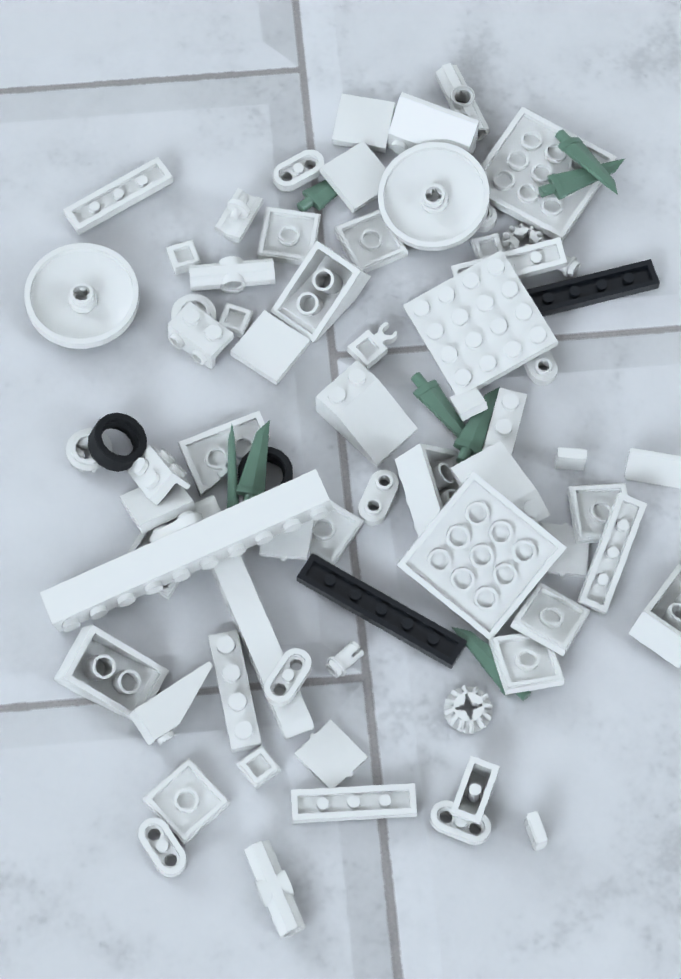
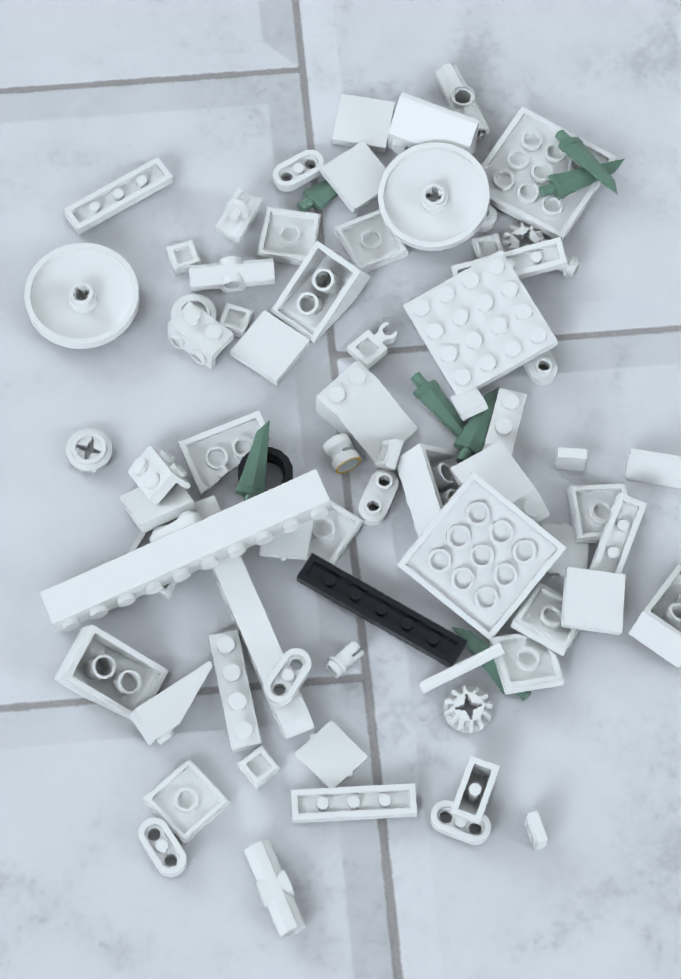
(128, 426): black tyre -> none
(232, 497): sand green bar -> none
(341, 453): none -> white wheel
(389, 454): none -> white tile
(462, 667): none -> white bar
(593, 600): none -> white tile
(595, 288): black plate -> none

